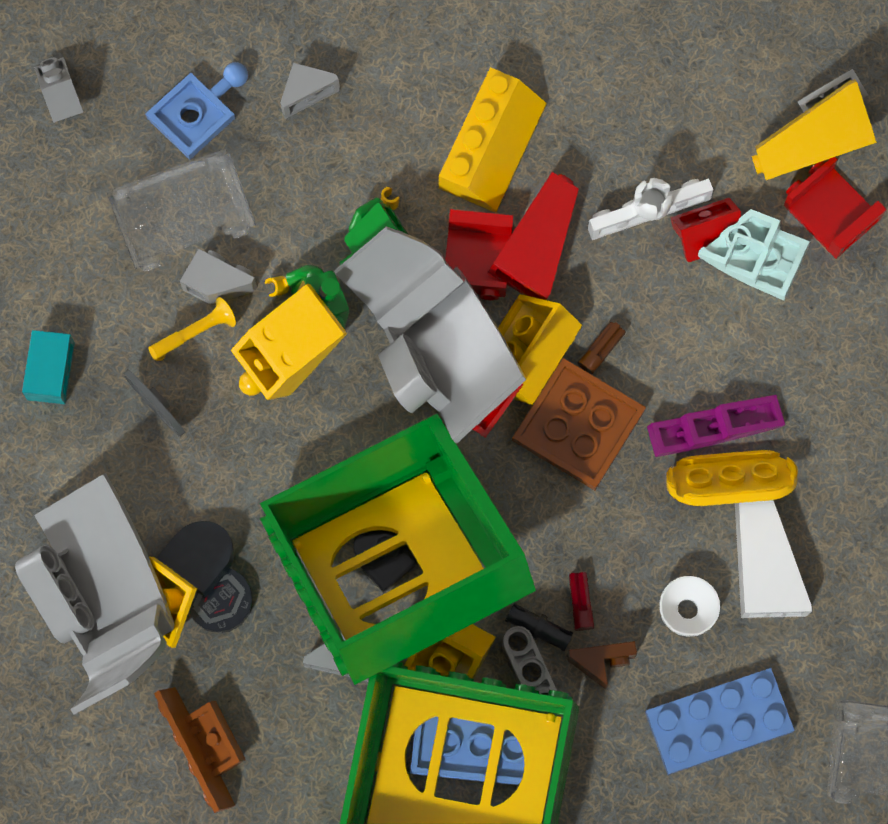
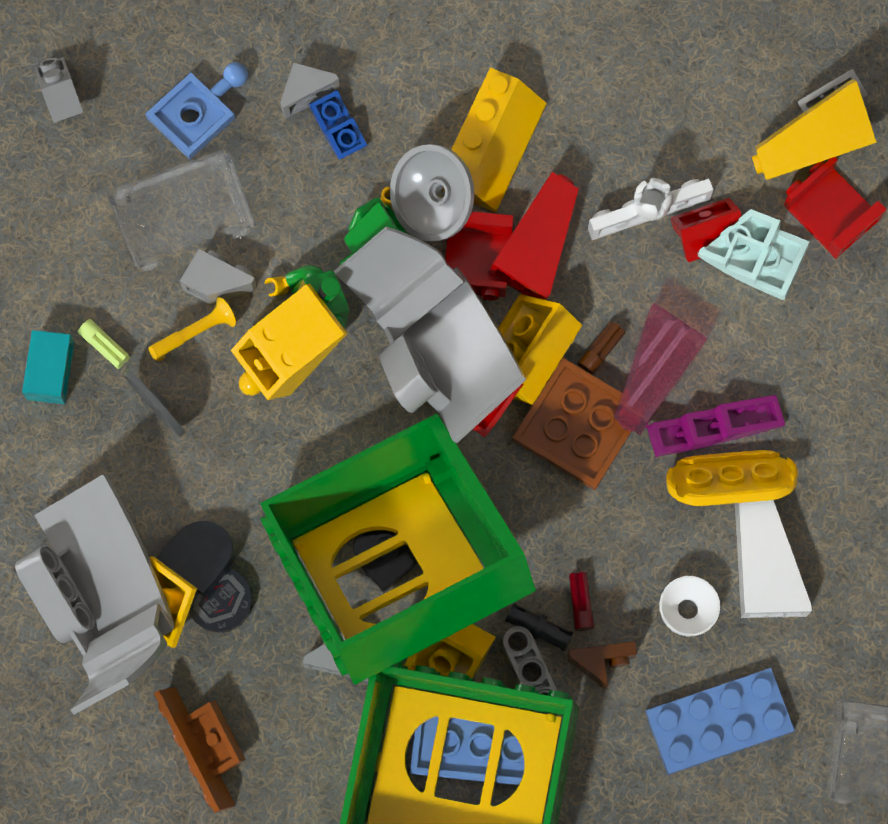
(103, 343): none -> yellowish green piece
(337, 125): none -> blue slope
(419, 197): none -> light grey dish
(658, 364): none -> clear pink slope

